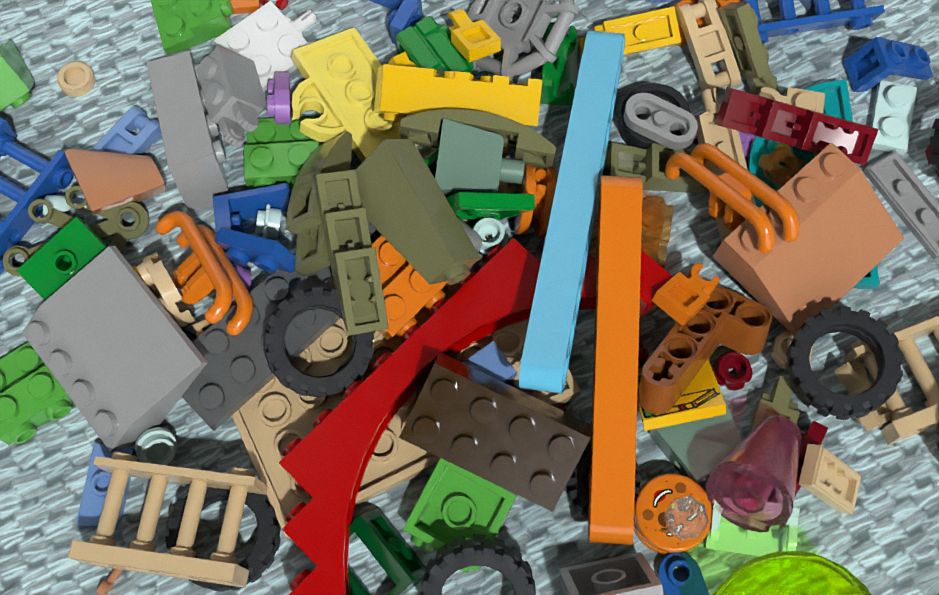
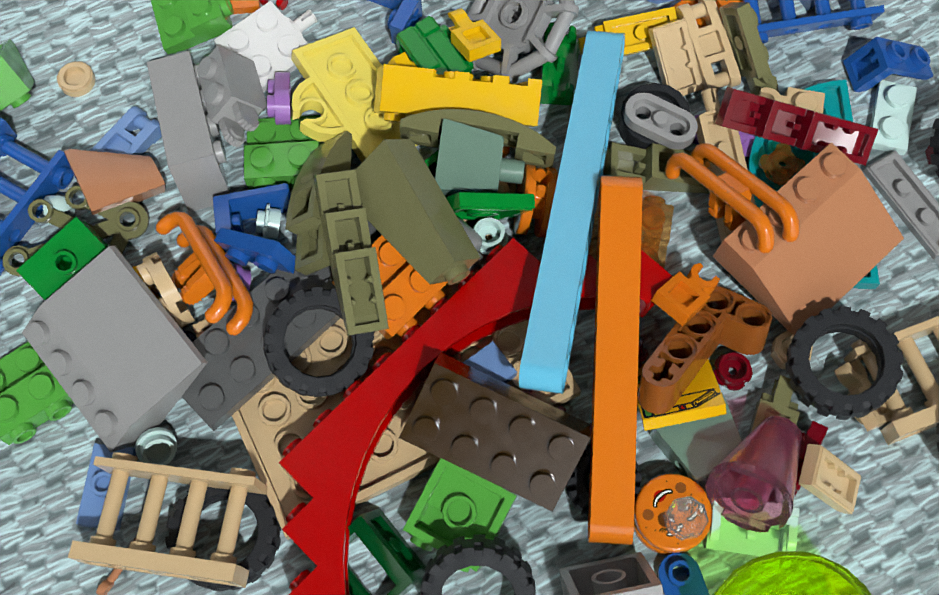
(676, 56): none -> tan plate

